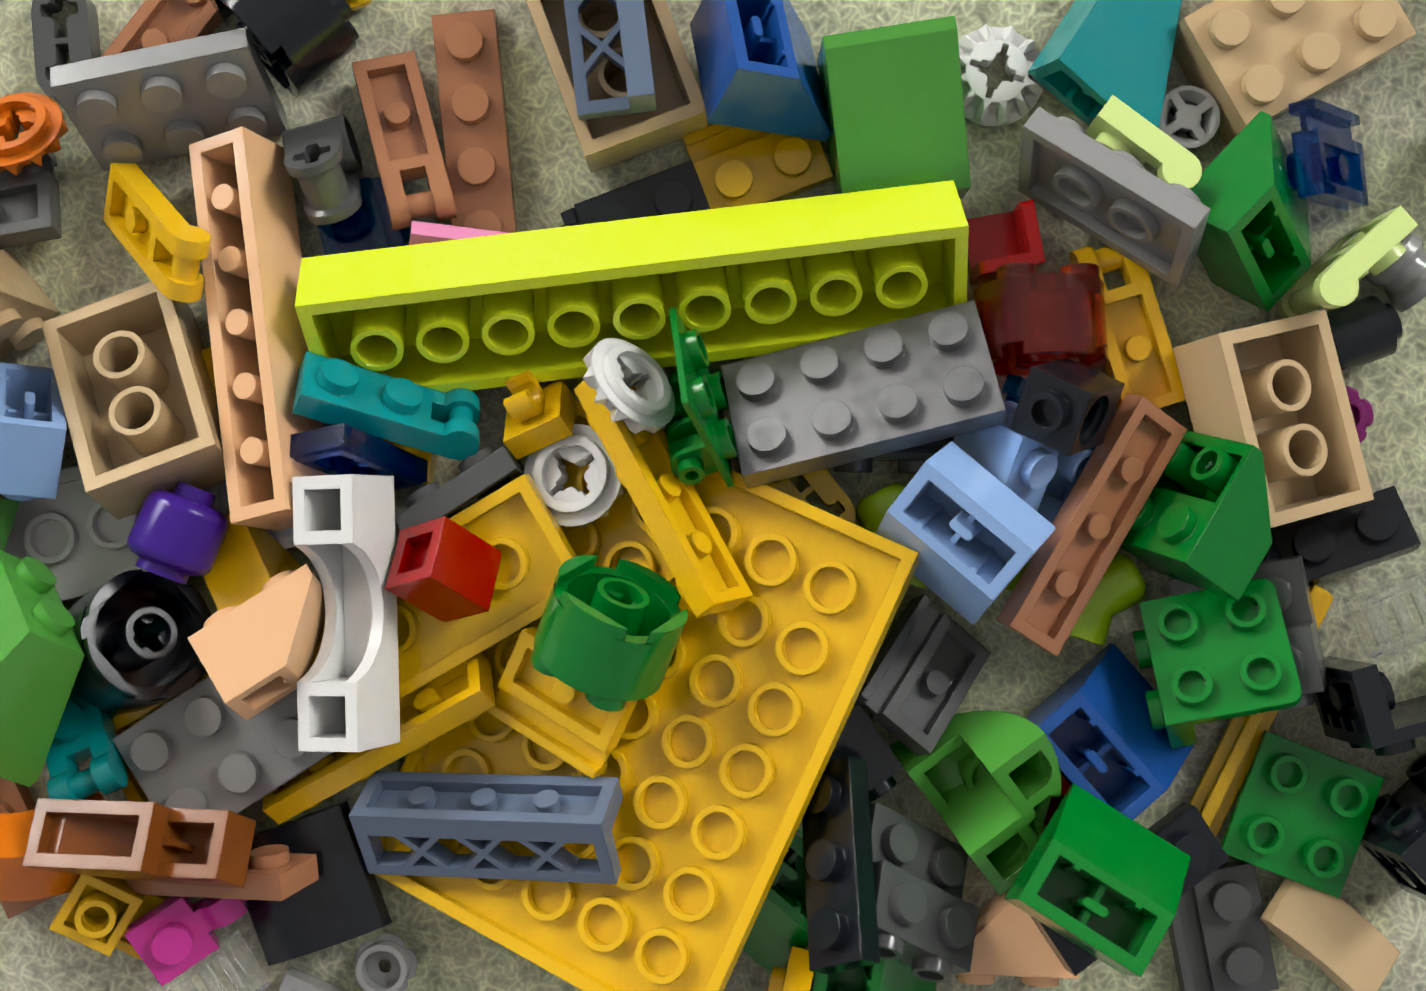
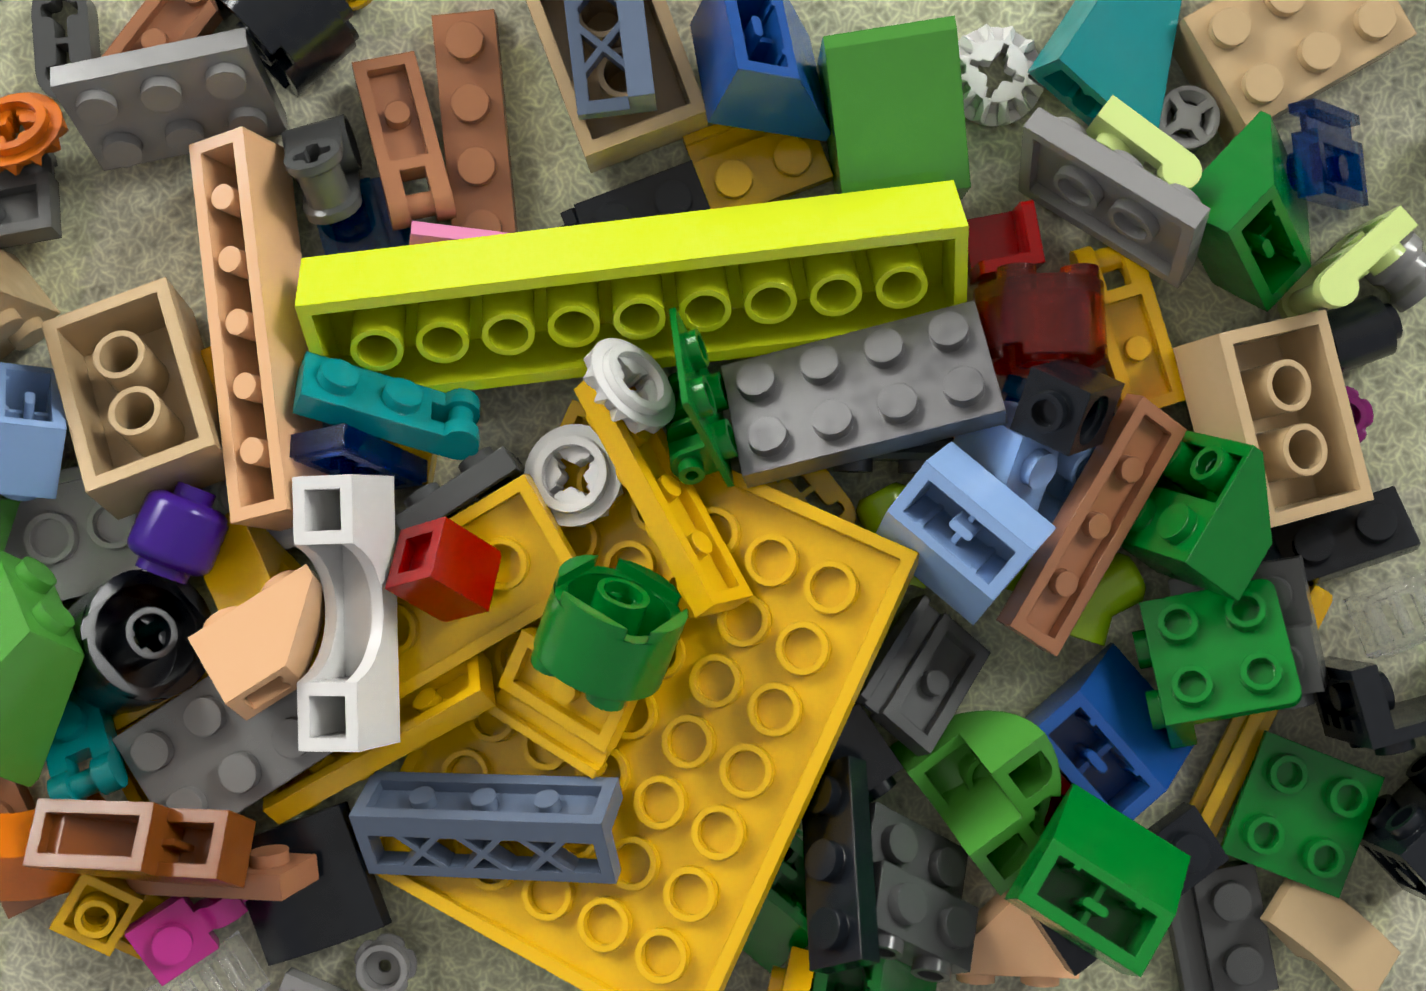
(155, 233): yellow plate -> none
(536, 414): yellow tile -> none

